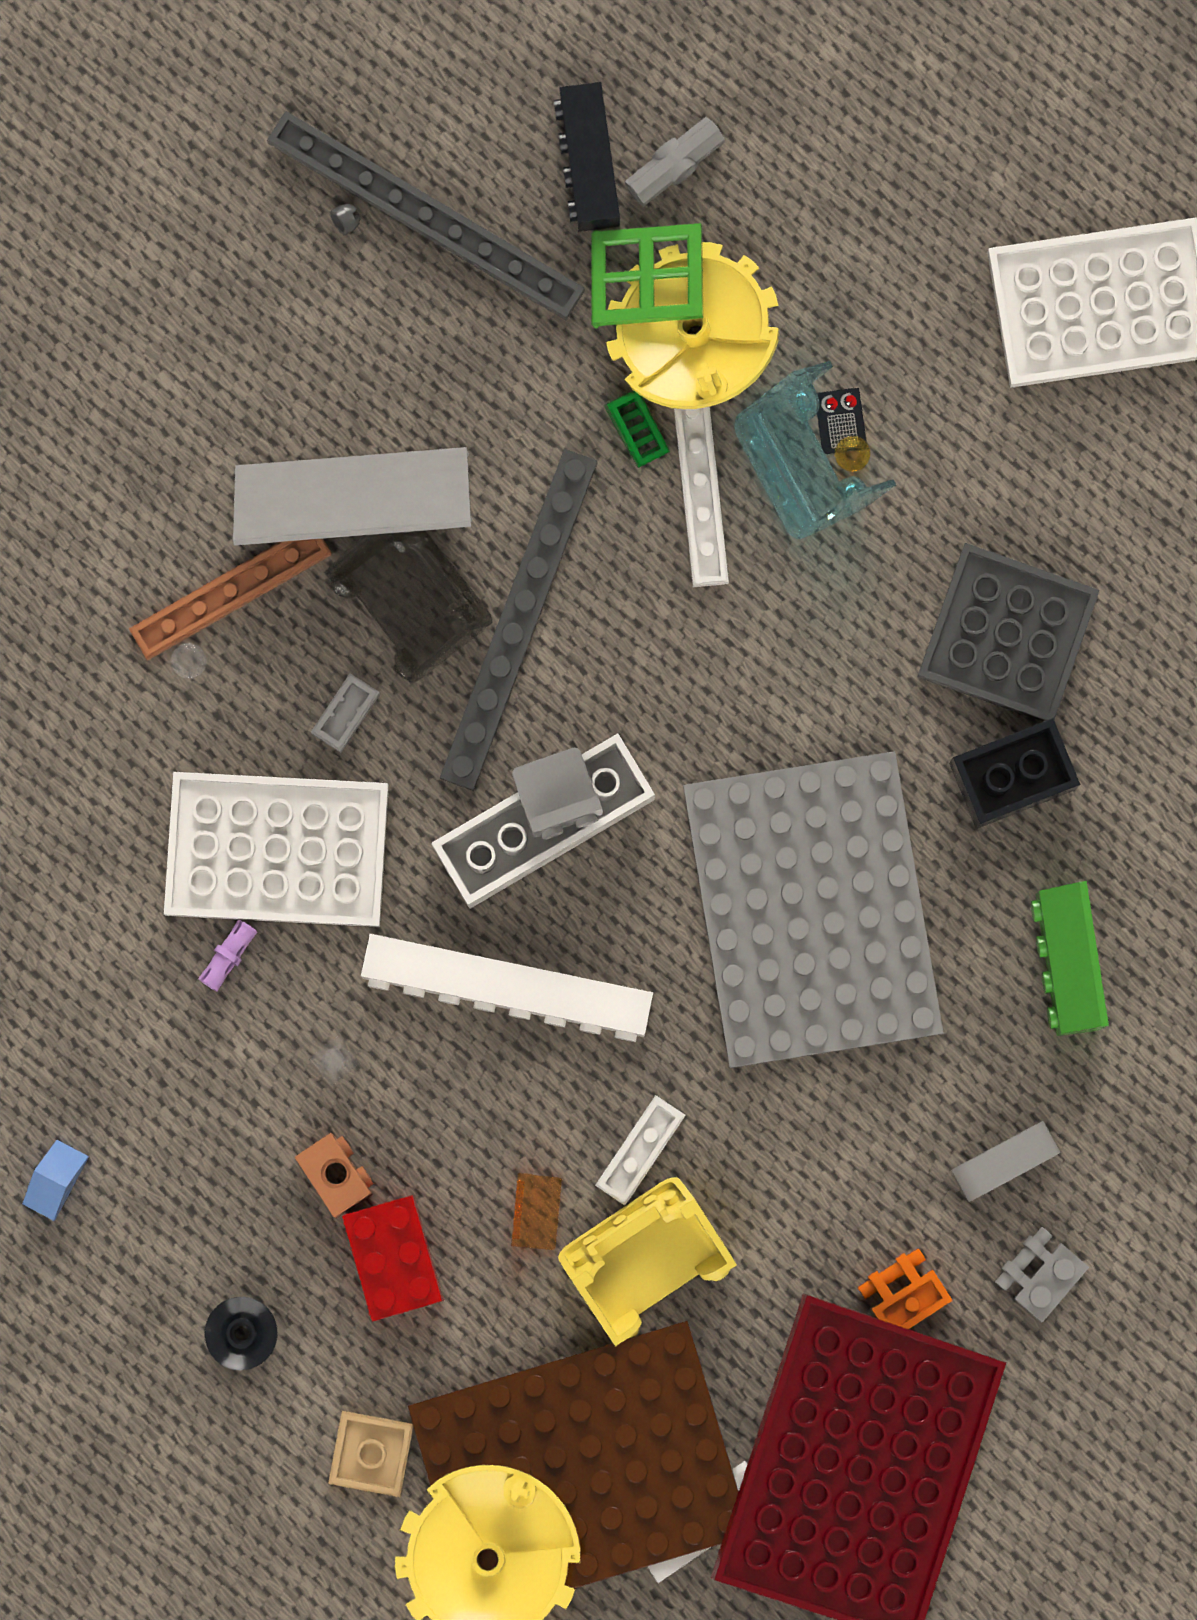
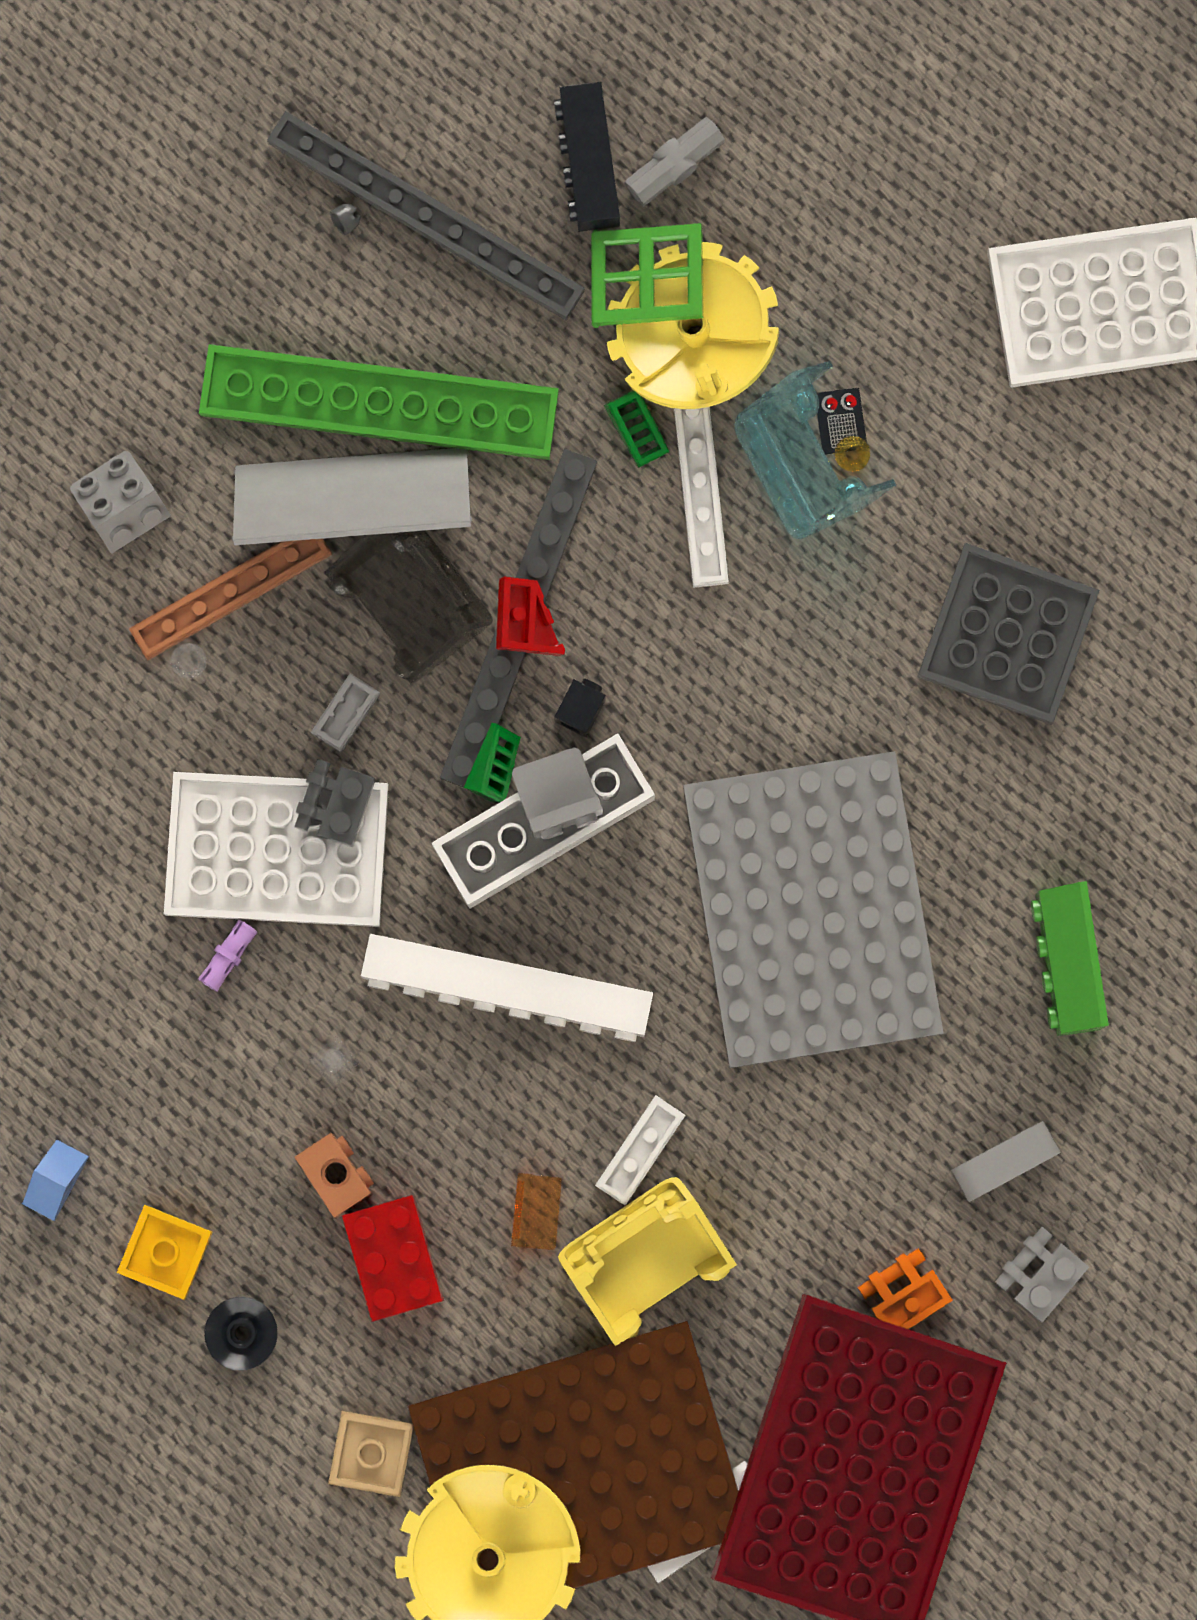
(119, 501): none -> light grey bracket
(164, 1252): none -> yellow plate
(345, 807): none -> dark grey plate
(379, 402): none -> bright green plate
(481, 772): none -> green slope
(524, 619): none -> red wing
(580, 707): none -> black brick
(1014, 773): black brick -> none

